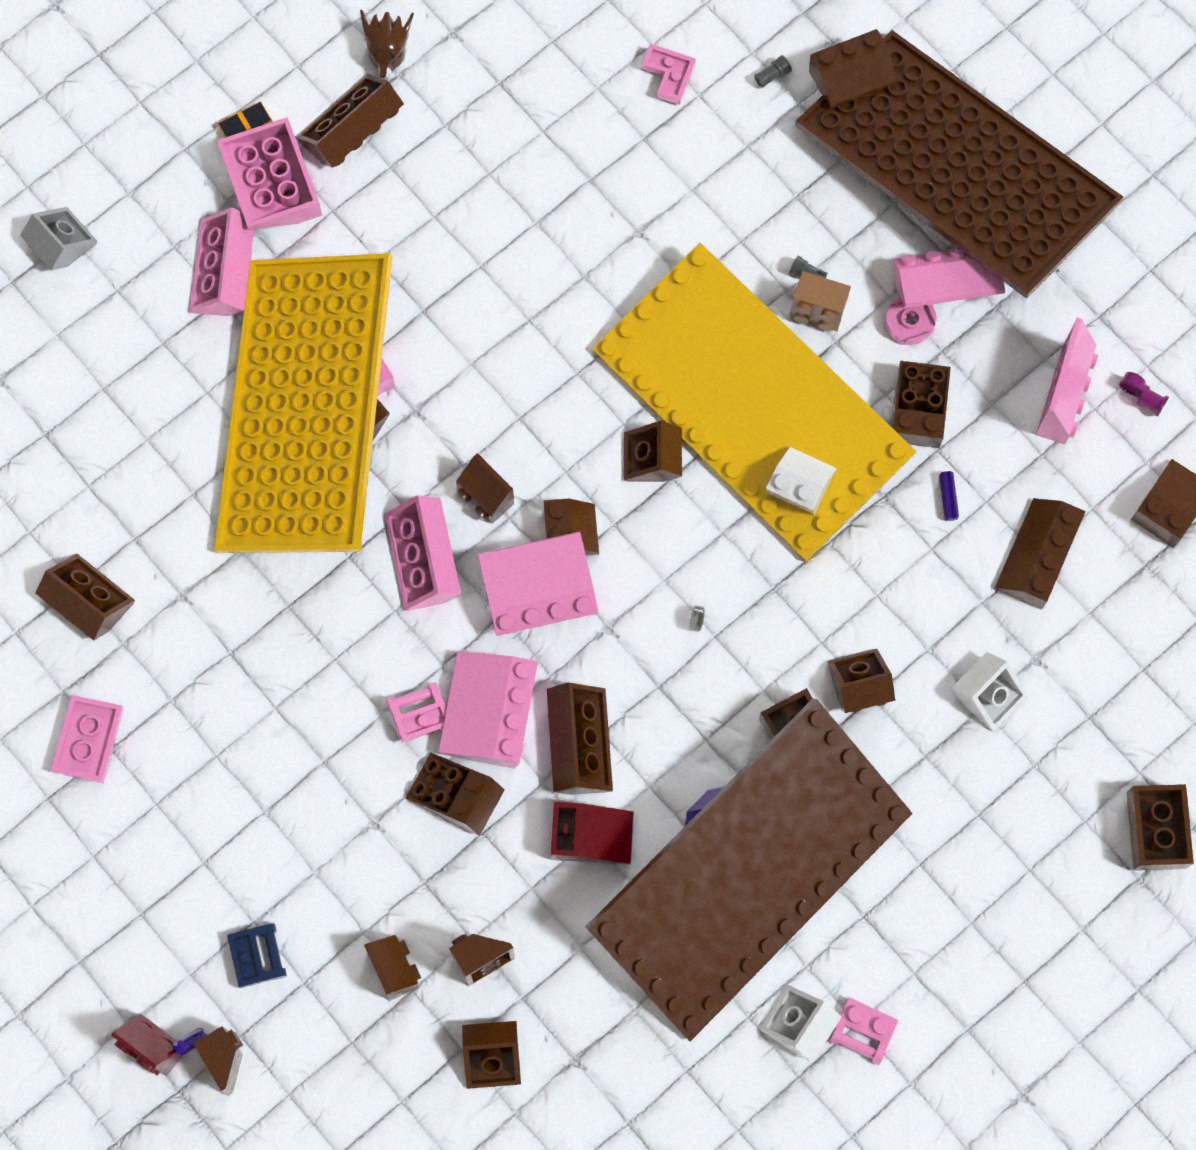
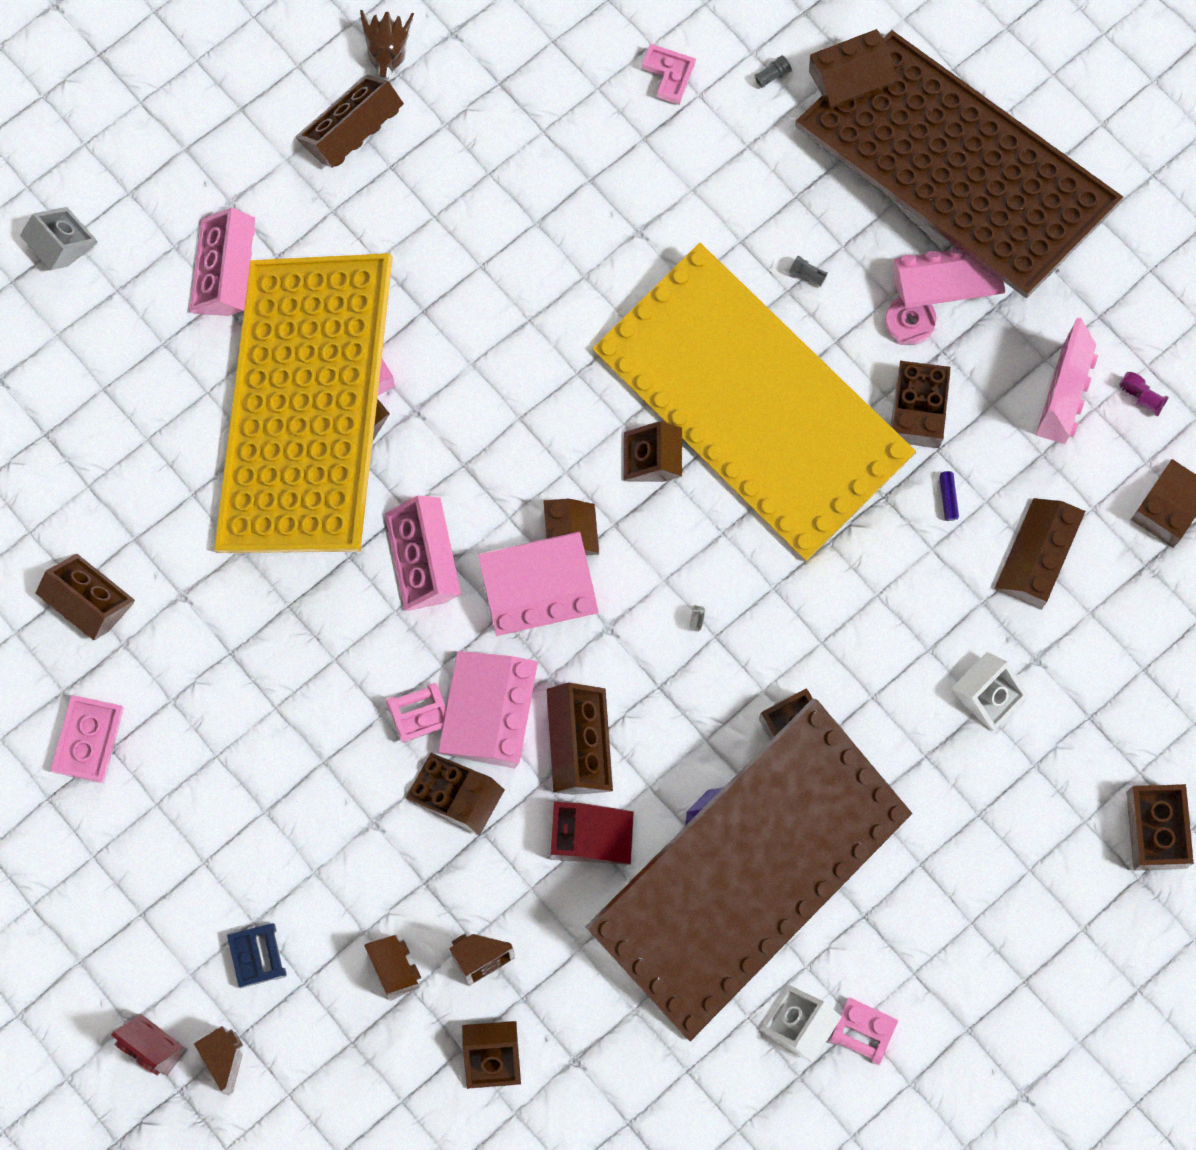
(186, 1044): dark purple axle -> none
(245, 120): black tile -> none
(270, 176): bright pink slope -> none
(484, 490): reddish brown slope -> none
(801, 480): white slope -> none
(819, 301): medium nougat brick -> none
(862, 681): reddish brown slope -> none

